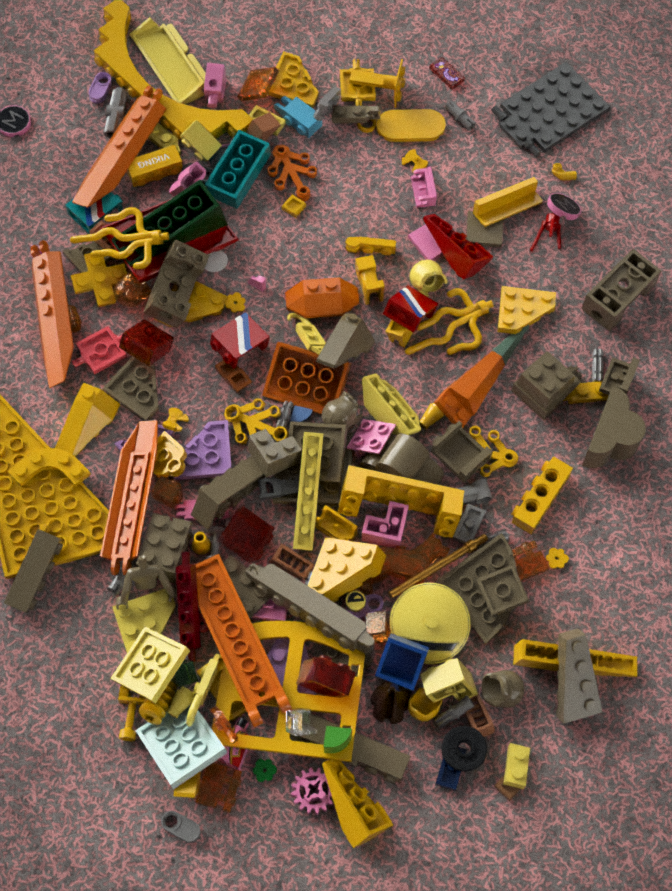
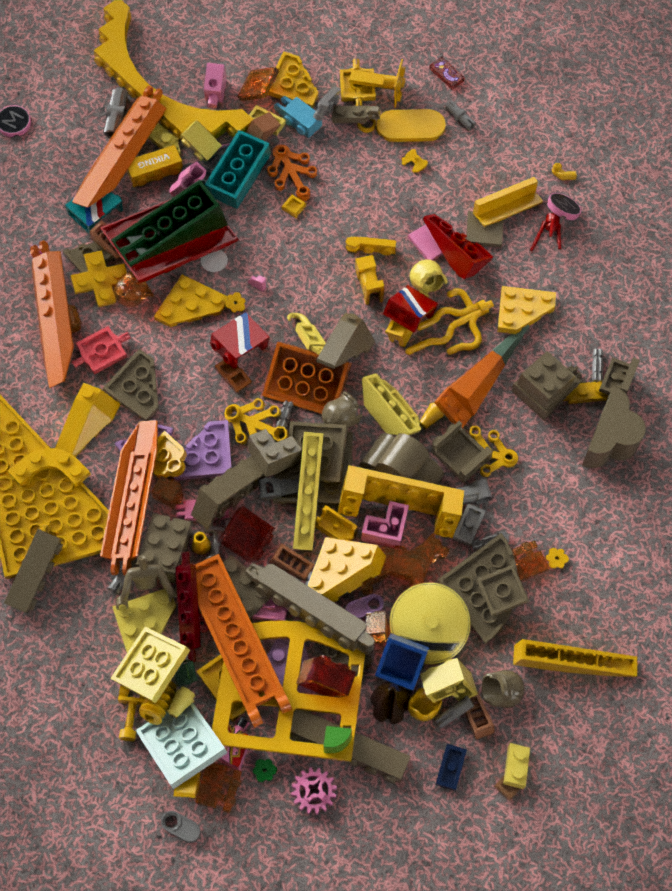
(99, 91): lavender piece -> none
(142, 238): yellow plant -> none
(146, 342): clear red piece -> none
(168, 58): light yellow slope -> none
(174, 415): yellow piece -> none
(182, 267): dark tan plate -> none
(201, 689): light yellow plate -> none
(222, 723): clear orange plate -> none
(299, 722): clear panel -> none
(301, 414): medium blue tile -> none
(322, 297): orange wedge -> none
(355, 601): light yellow tile -> none
(357, 813): yellow wedge -> none
(370, 437): bright pink hinge -> none
(424, 187): bright pink hinge -> none
(461, 761): black wheel -> none
(468, 547): pearl gold bar -> none
(529, 520): yellow brick -> none
(550, 110): dark grey plate -> none
(576, 678): dark tan wedge -> none
(609, 300): dark tan plate -> none

